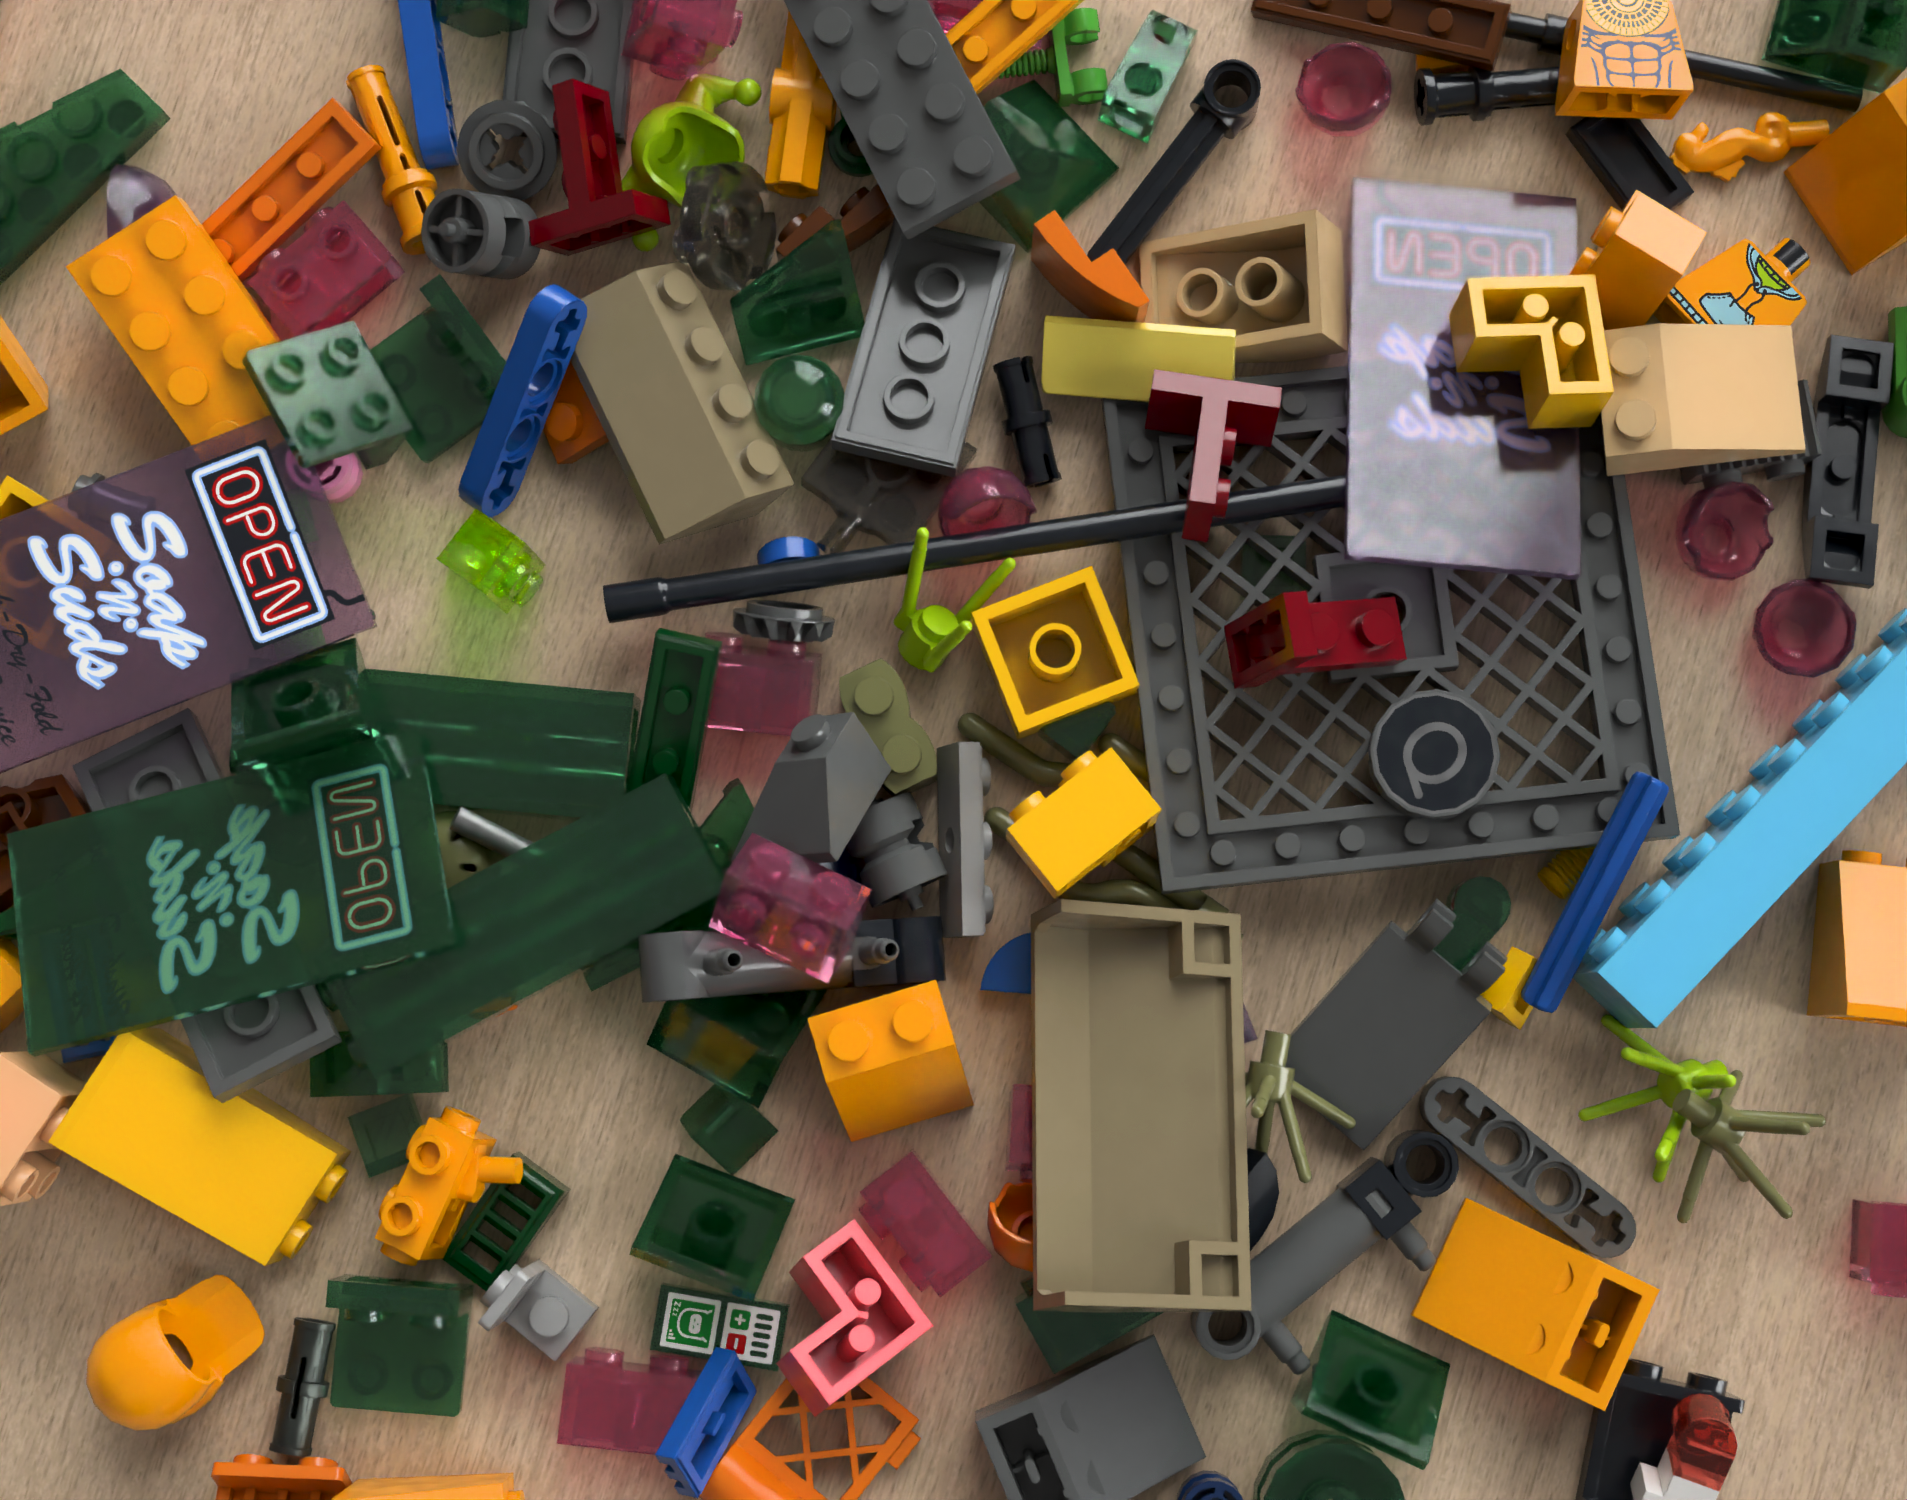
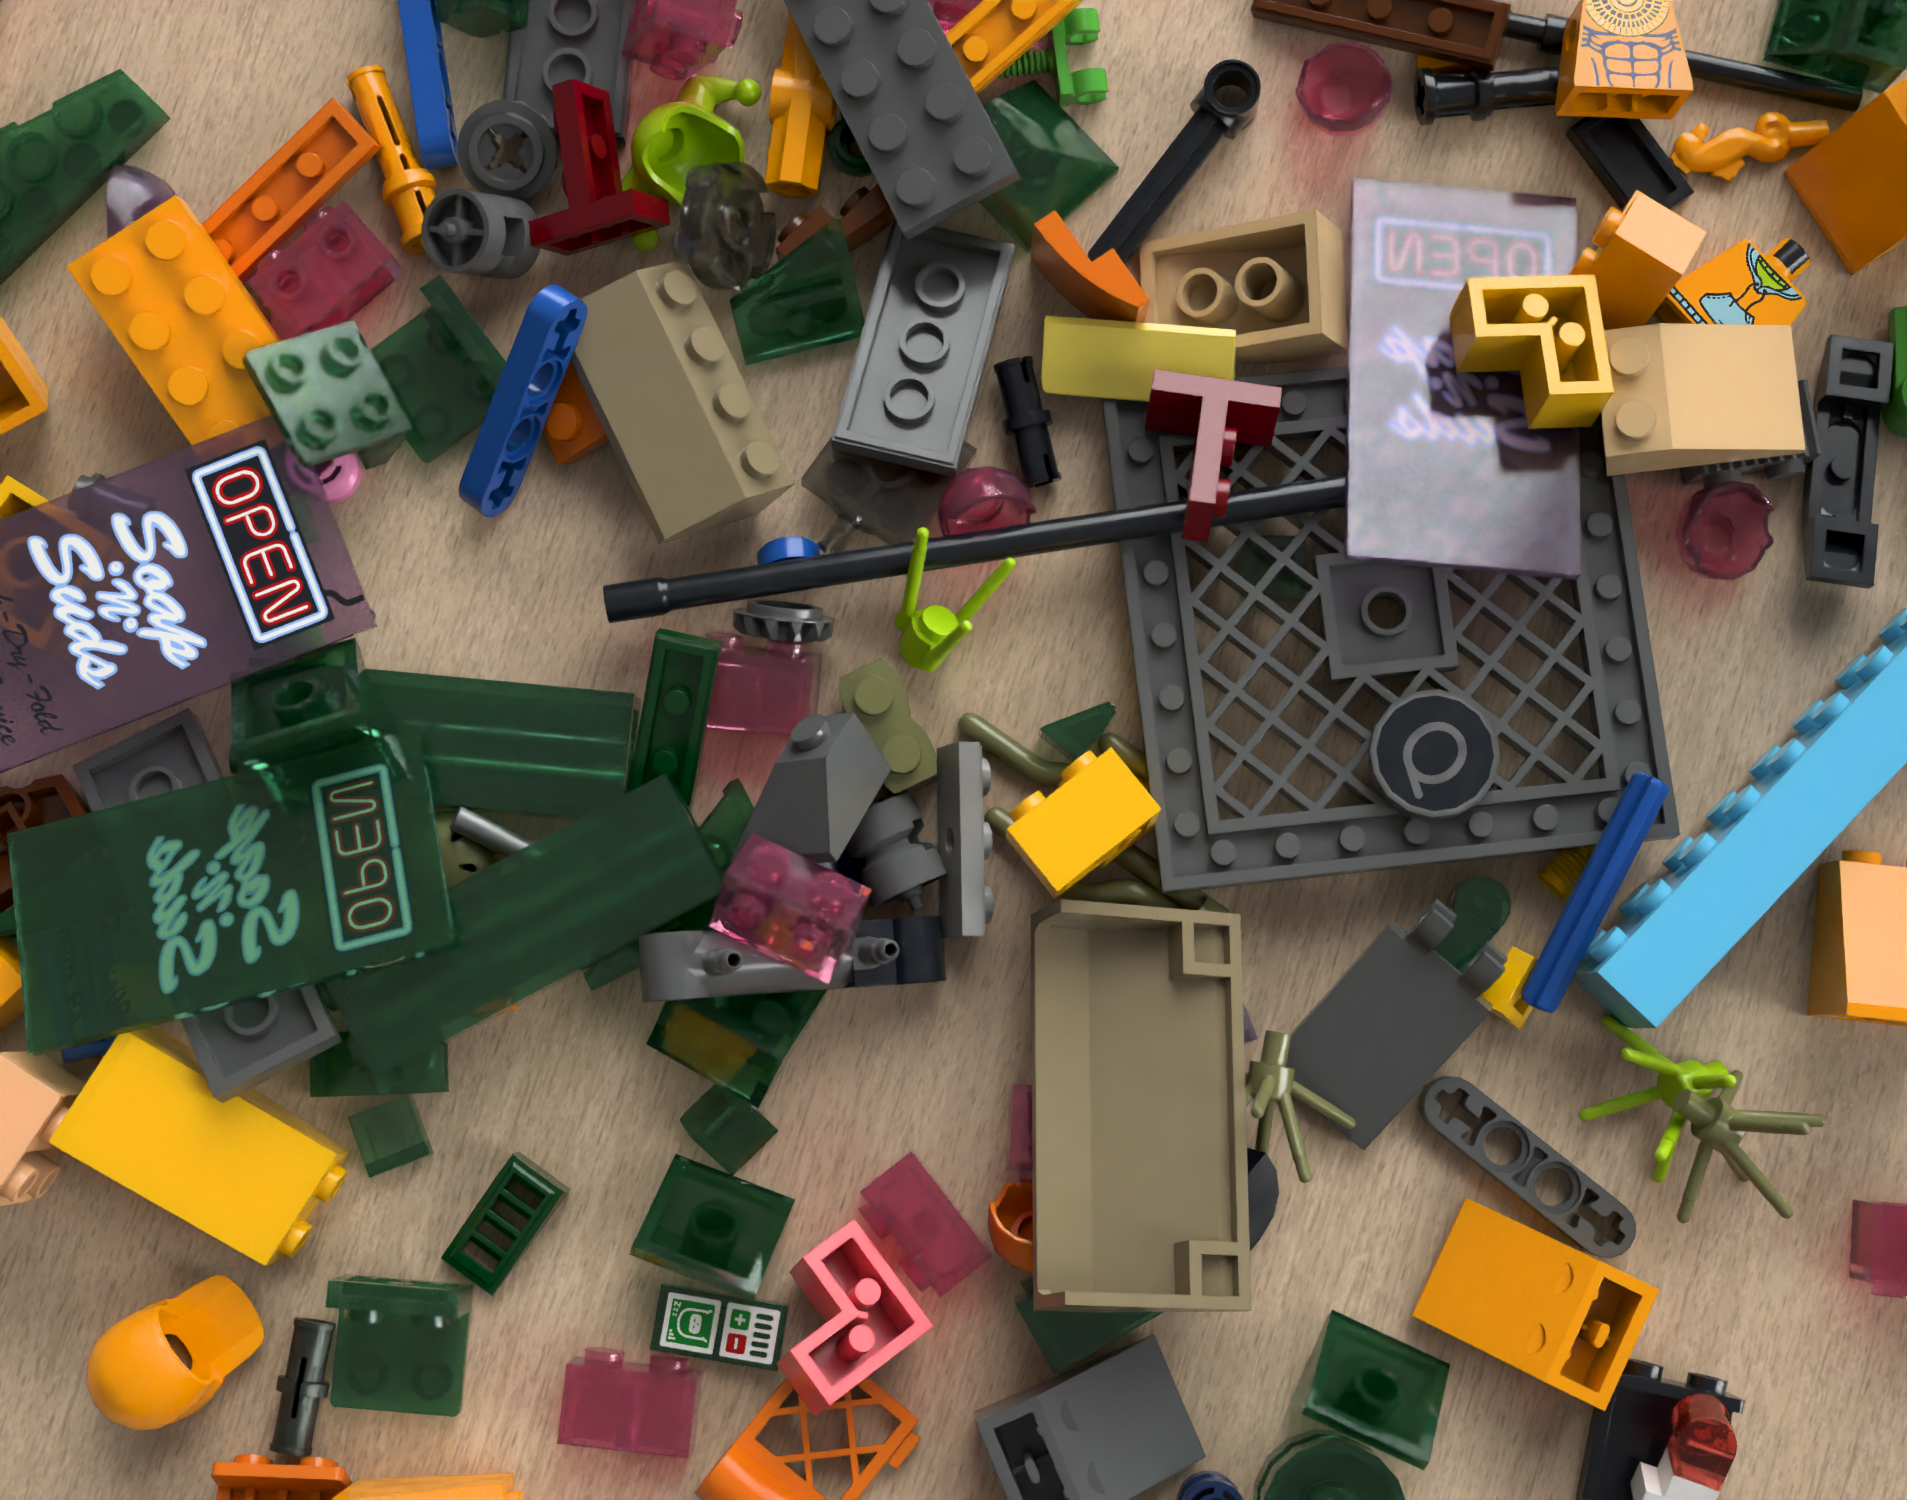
(443, 1175): light orange brick -> none
(493, 562): clear neon green slope -> none
(538, 1307): light grey bracket -> none
(706, 1422): blue tile -> none
(799, 402): clear green helmet -> none
(891, 1060): light orange slope -> none
(1010, 967): blue tile -> none
(1054, 651): yellow brick -> none
(1147, 76): clear green leg -> none
(1307, 637): dark red bracket -> none
(1366, 1207): dark grey piece -> none
(1804, 628): clear pink hair -> none

